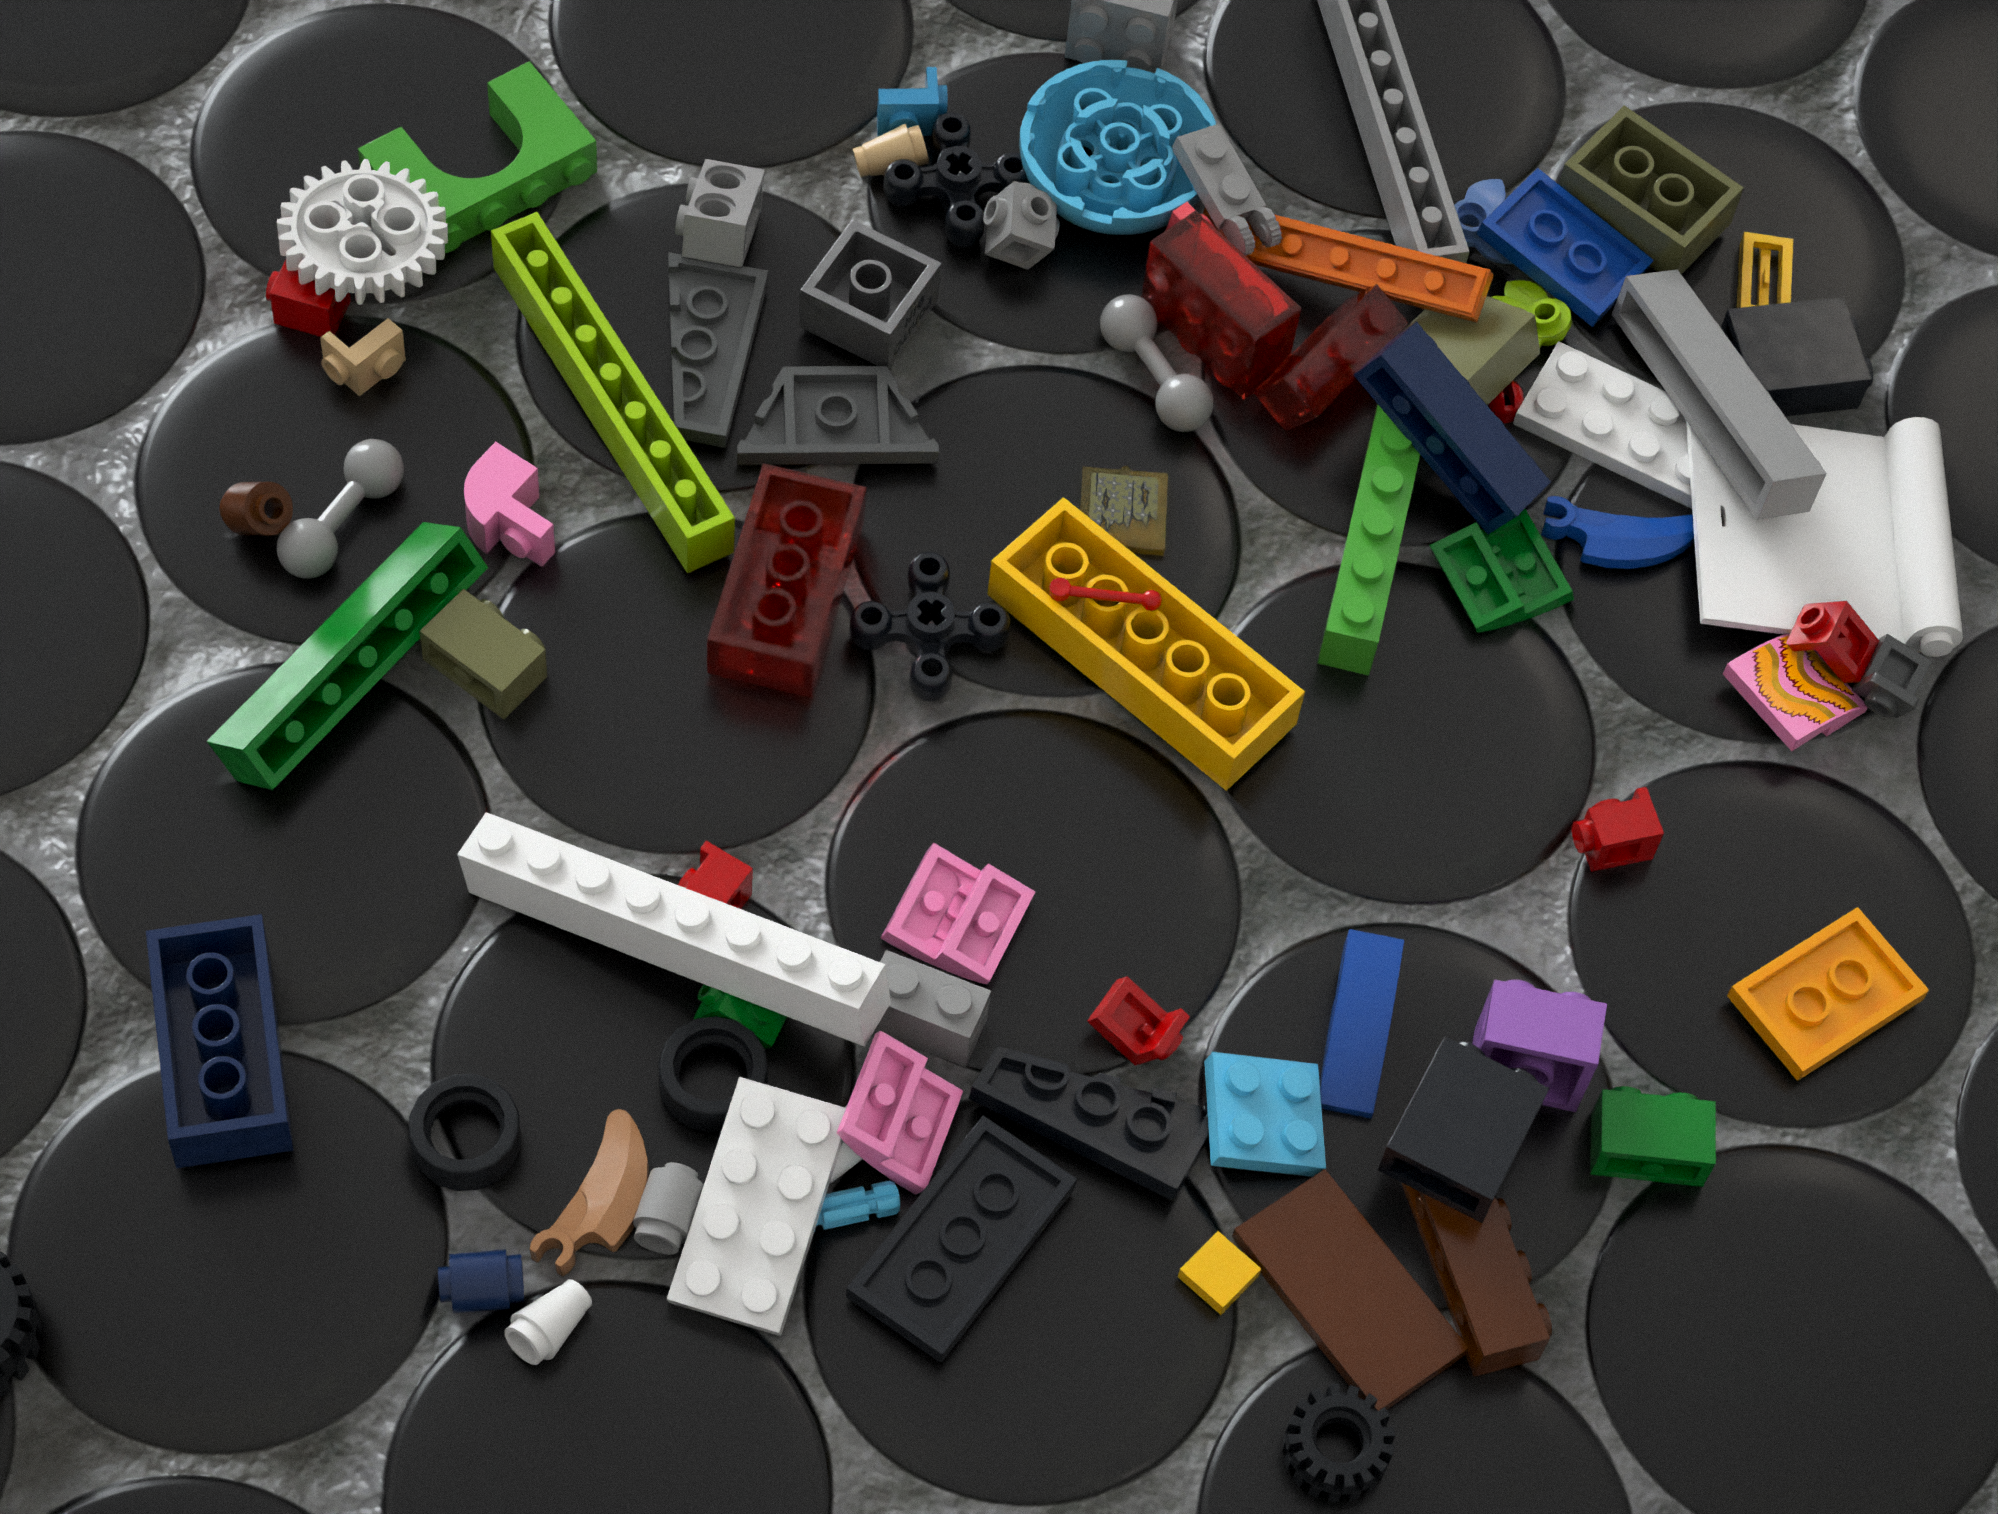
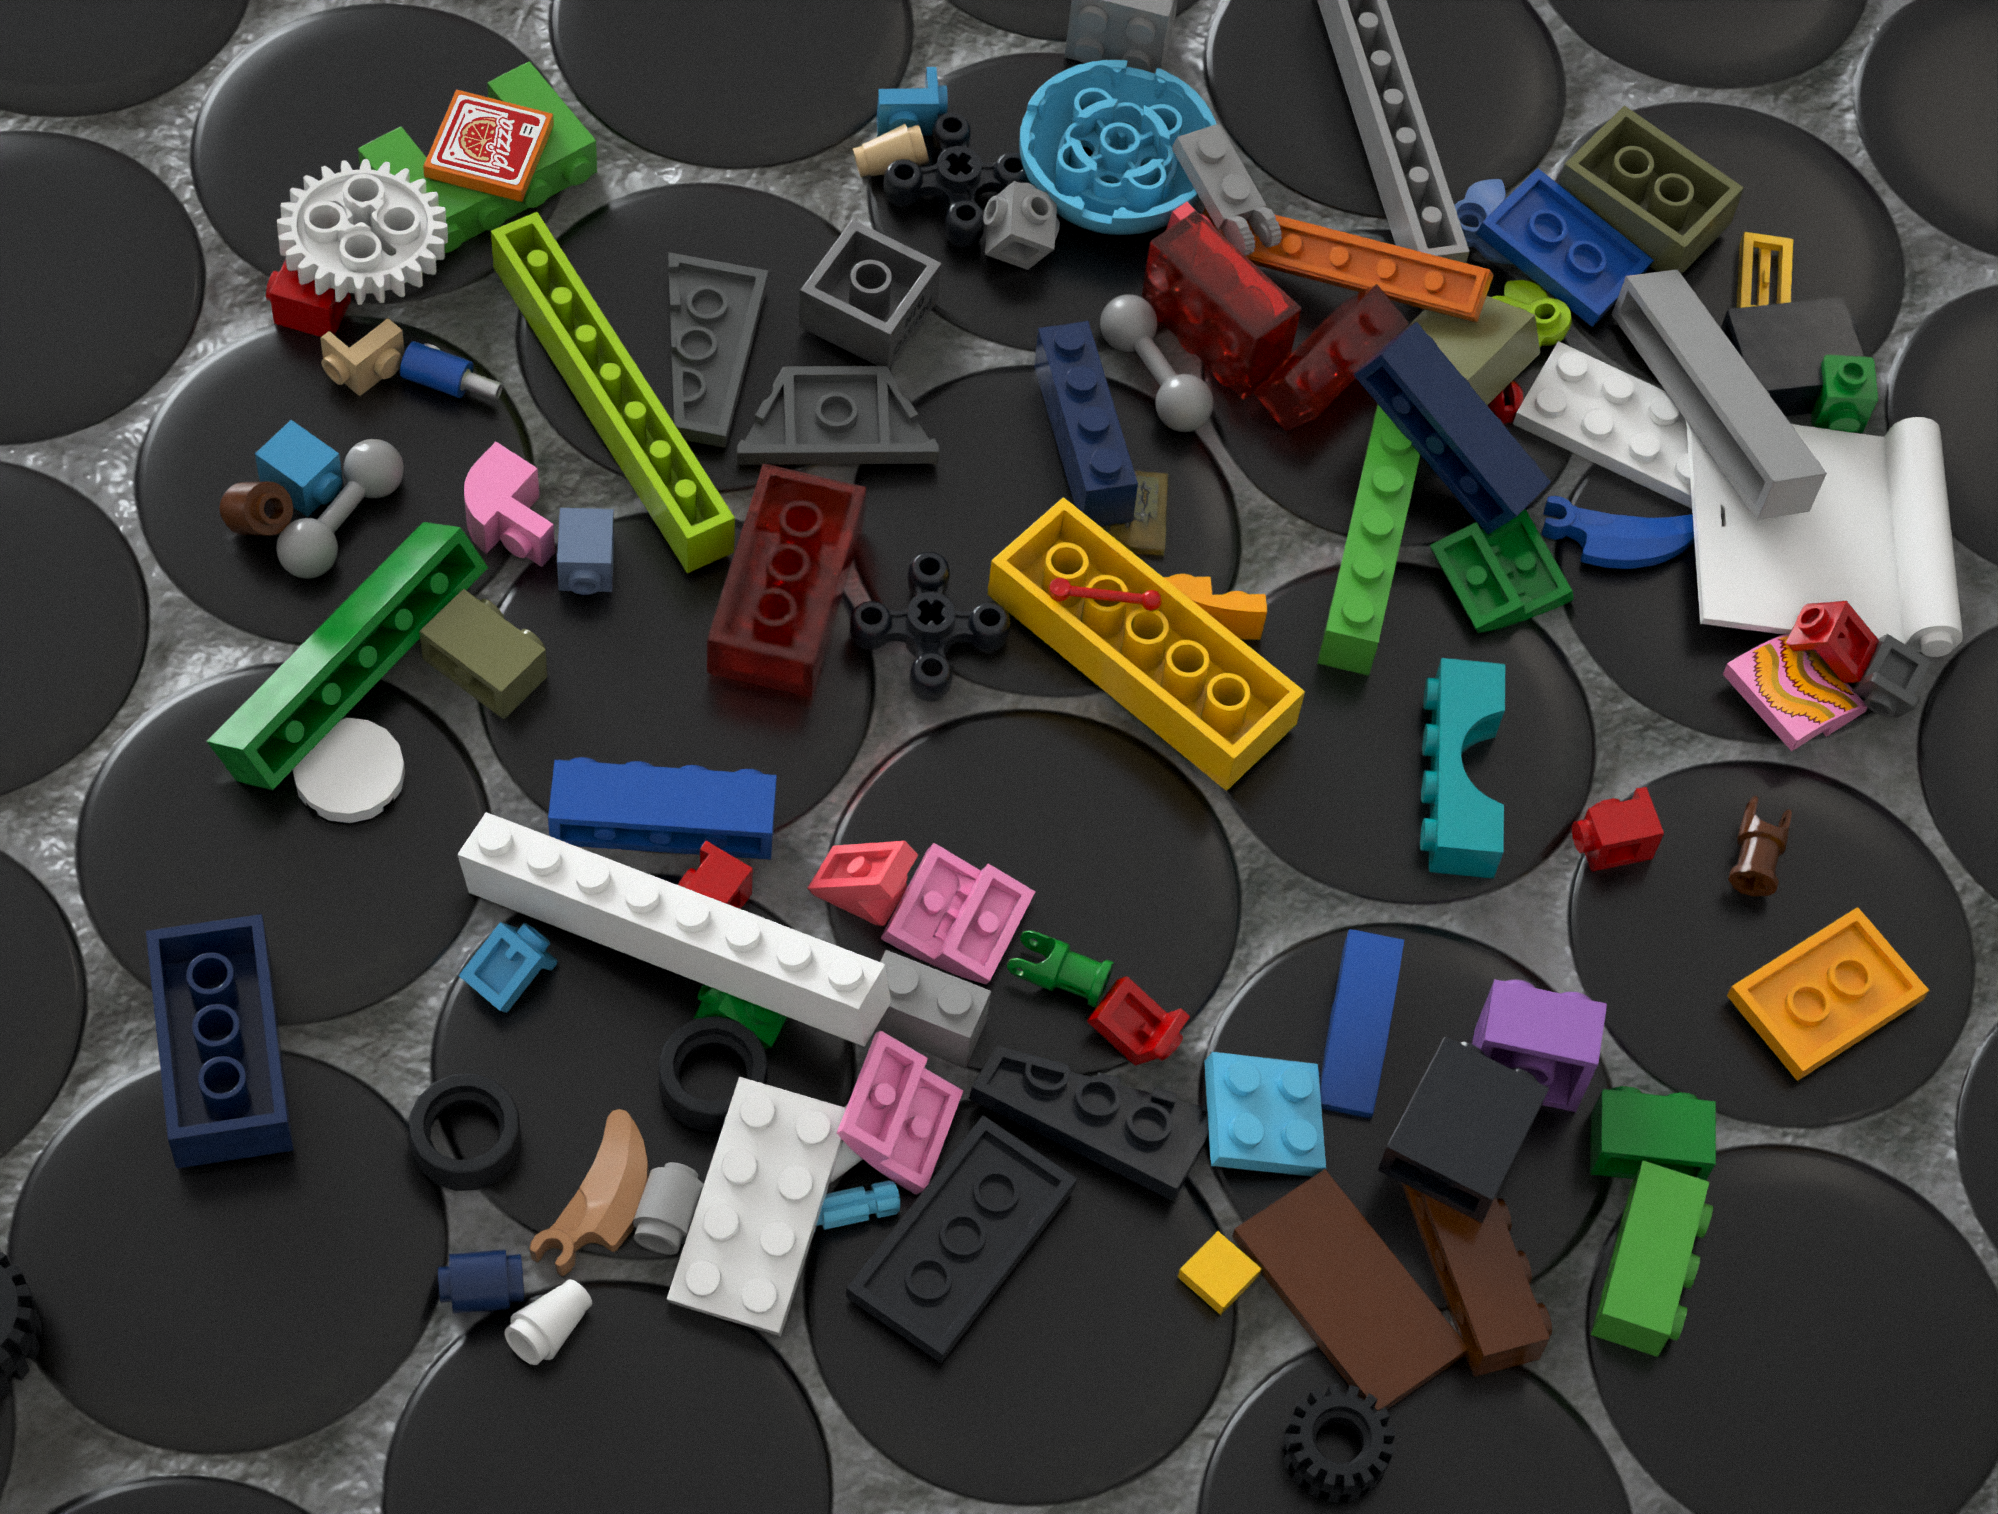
(302, 466): none -> dark azure brick
(351, 772): none -> white tile
(445, 372): none -> blue piece
(488, 145): none -> tile
(507, 964): none -> dark azure bracket
(585, 550): none -> sand blue brick
(662, 808): none -> blue brick
(721, 212): light grey brick -> none
(865, 878): none -> coral slope
(1062, 968): none -> green piece
(1085, 423): none -> dark blue brick
(1236, 610): none -> light orange slope
(1463, 823): none -> teal arch
(1653, 1259): none -> bright green brick
(1759, 852): none -> reddish brown piece
(1846, 394): none -> green bracket

